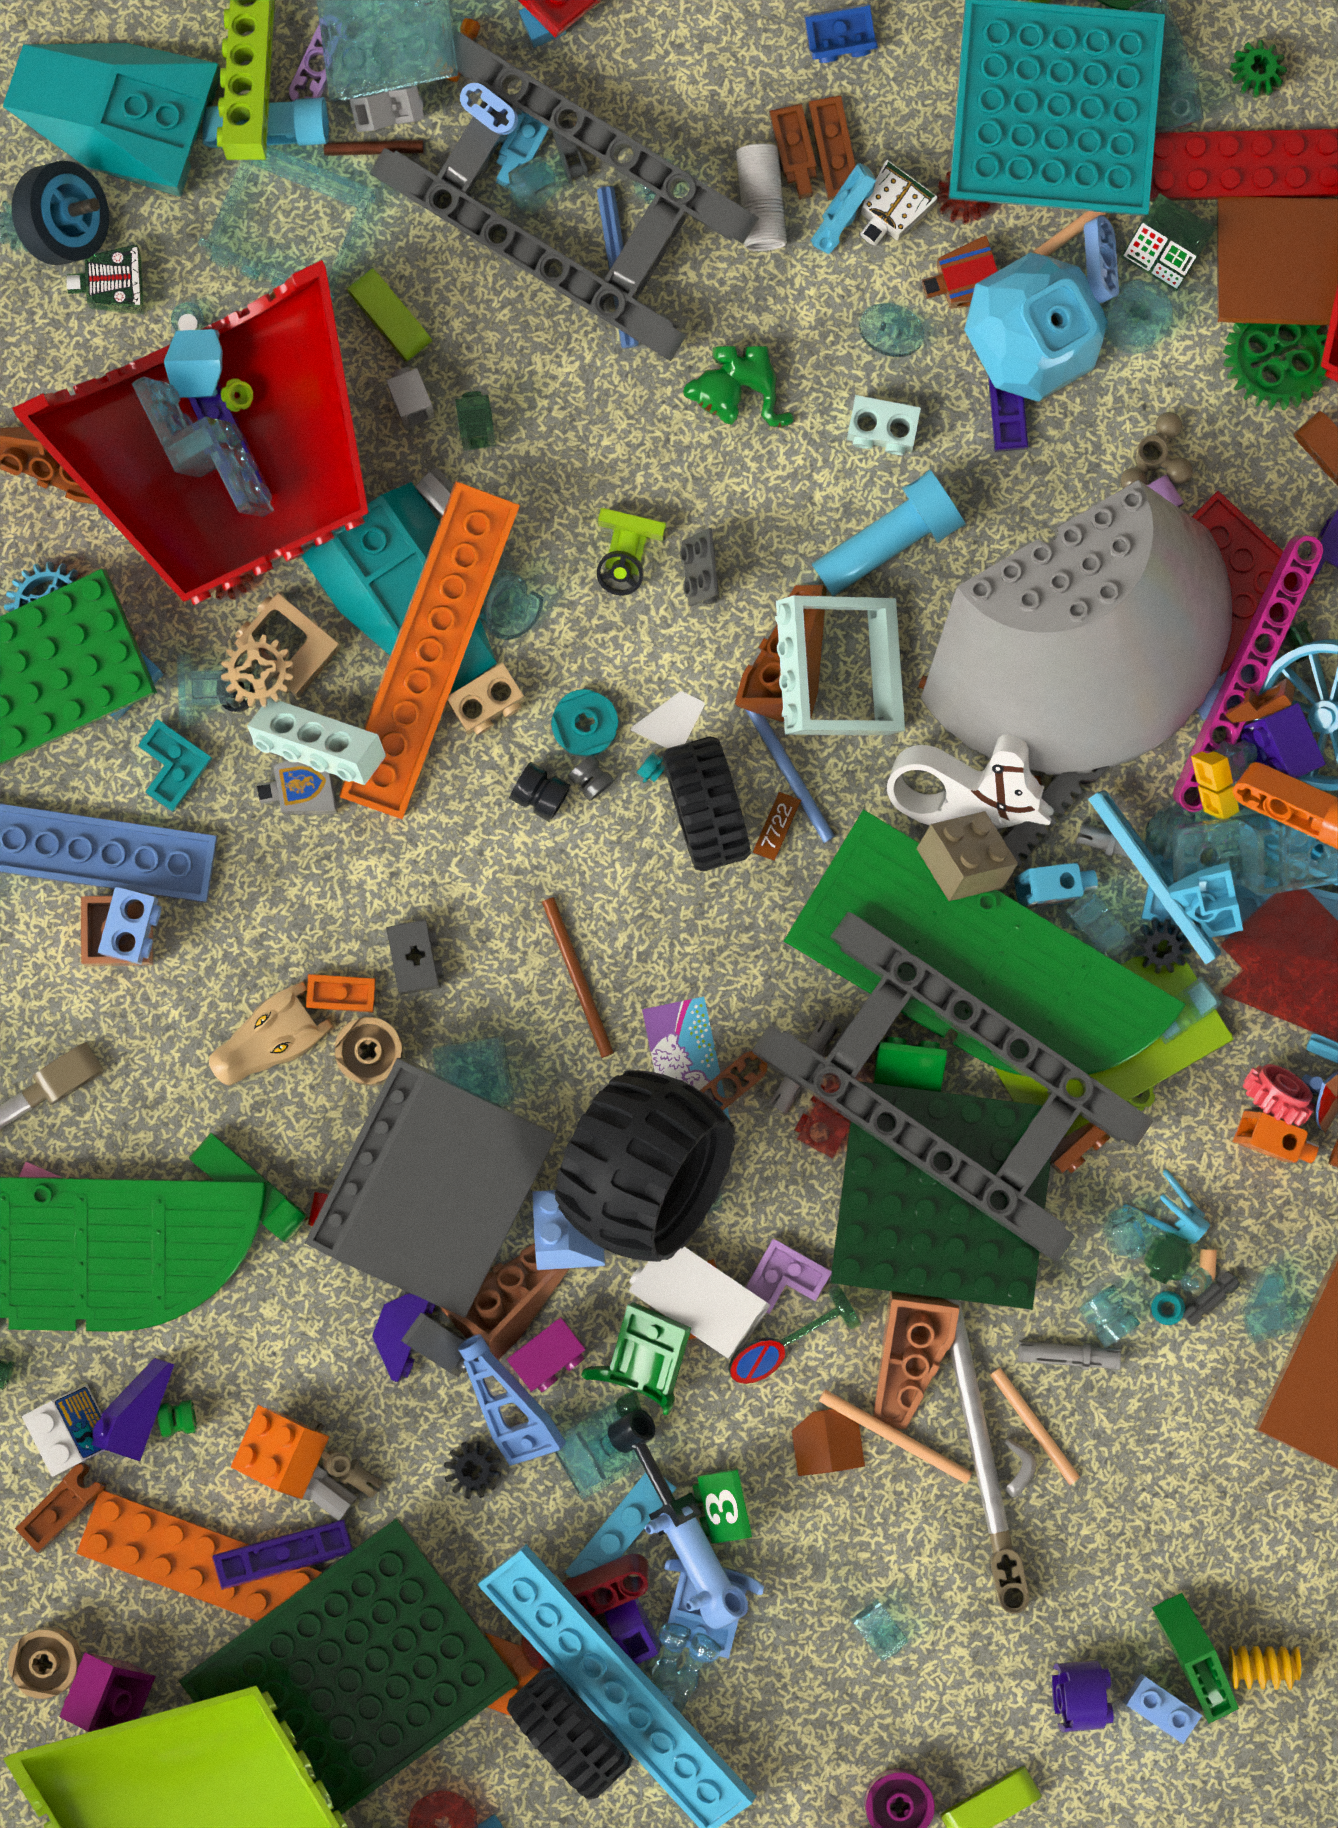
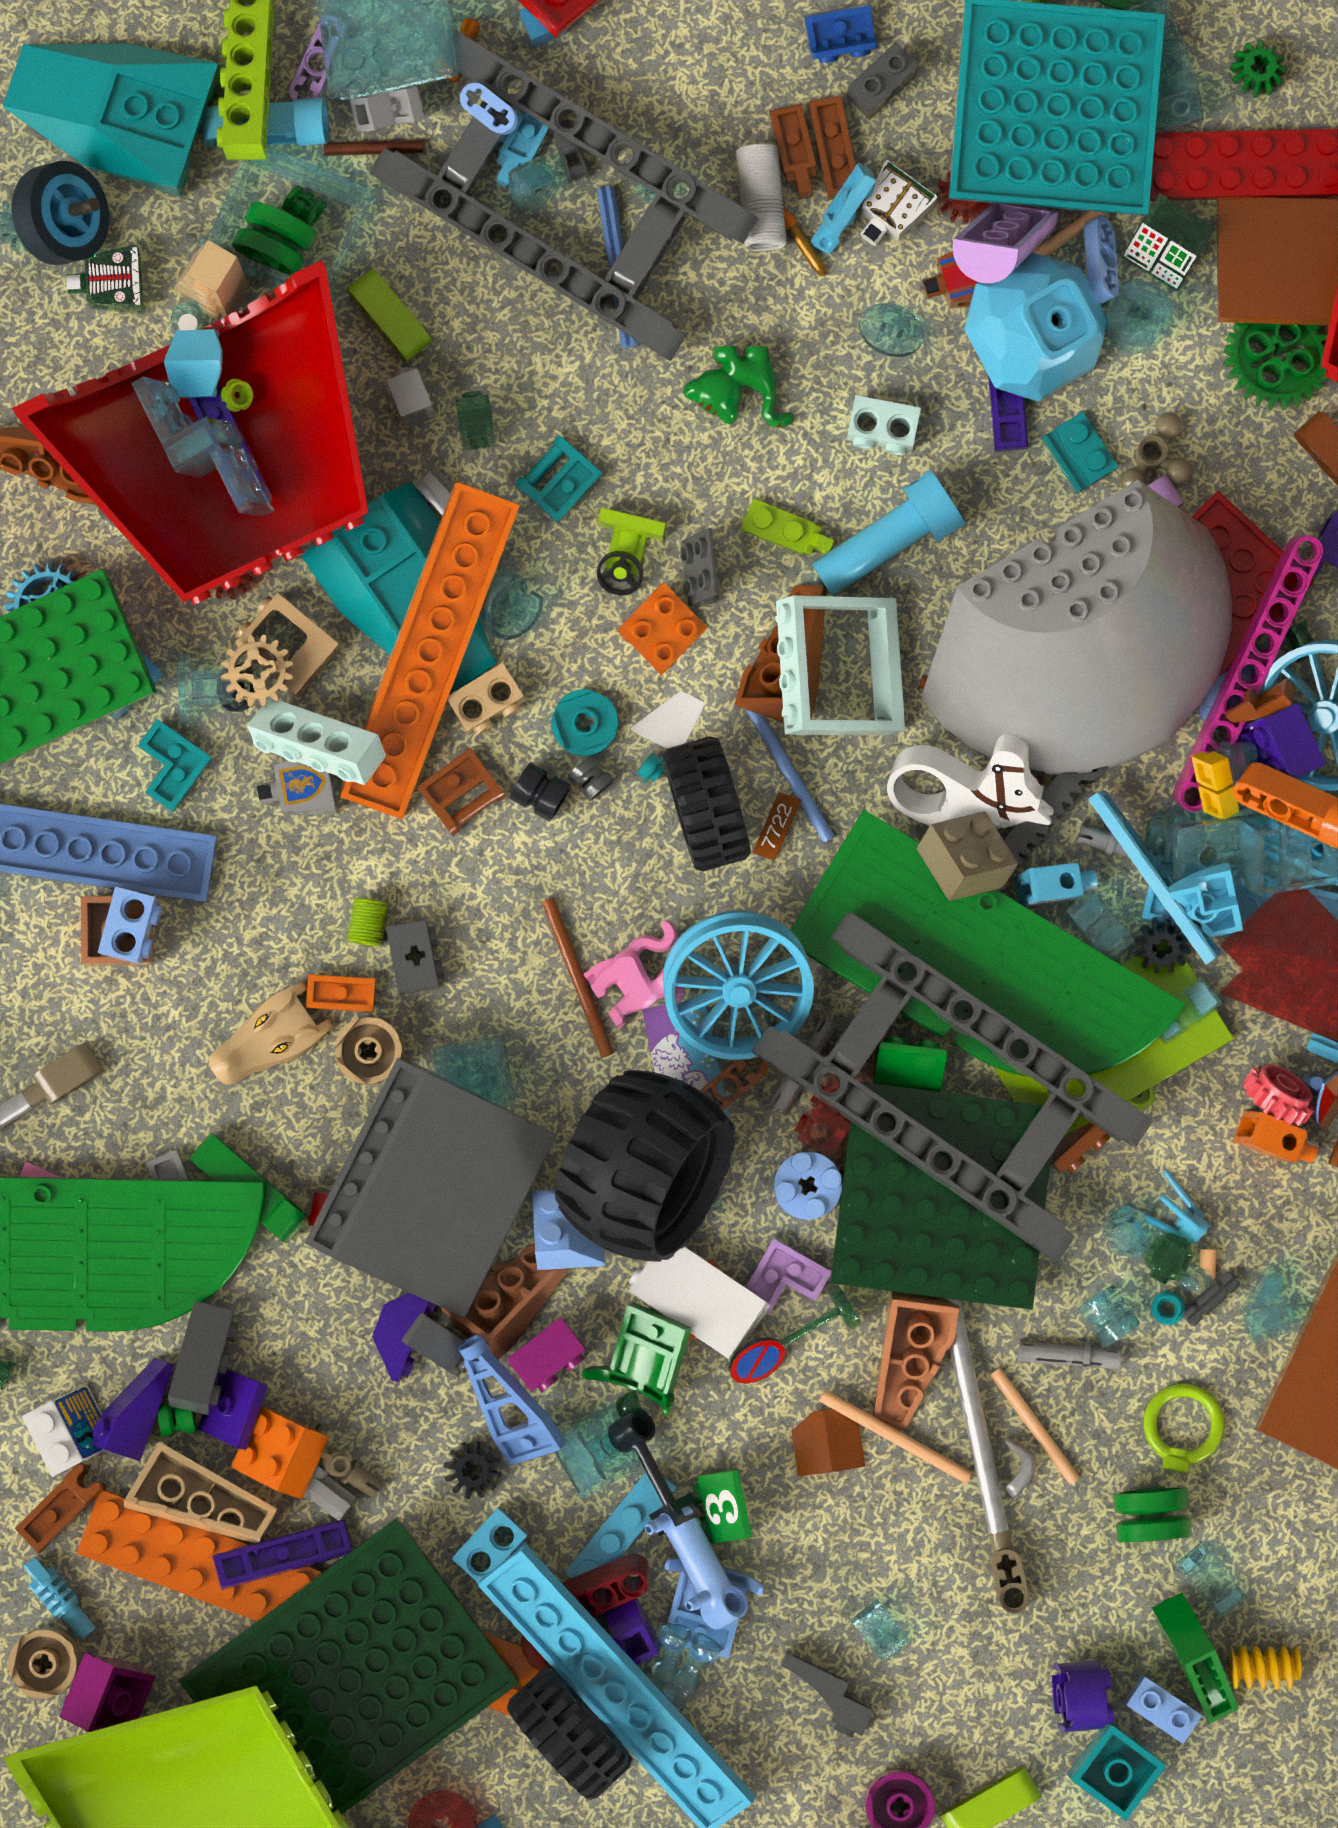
(58, 1597): none -> medium azure hinge
(167, 1167): none -> light grey plate
(197, 1497): none -> tan wedge
(203, 1358): none -> dark grey brick
(214, 280): none -> tan wedge
(236, 1411): none -> dark purple plate
(274, 238): none -> green wheel
(304, 205): none -> green bush
(367, 922): none -> lime piece
(454, 782): none -> dark orange plate
(484, 1541): none -> medium azure brick
(566, 486): none -> teal plate
(631, 977): none -> bright pink animal
(662, 628): none -> orange hinge
(737, 984): none -> medium azure wheel
(785, 529): none -> lime hinge
(804, 244): none -> pearl gold piece
(826, 1180): none -> light blue brick
(847, 1713): none -> dark grey slope
(882, 80): none -> dark grey brick
(1001, 240): none -> lavender brick
(1079, 452): none -> teal plate
(1116, 1770): none -> teal brick
(1152, 1515): none -> green wheel
(1178, 1459): none -> lime piece
(1211, 1580): none -> clear light blue slope

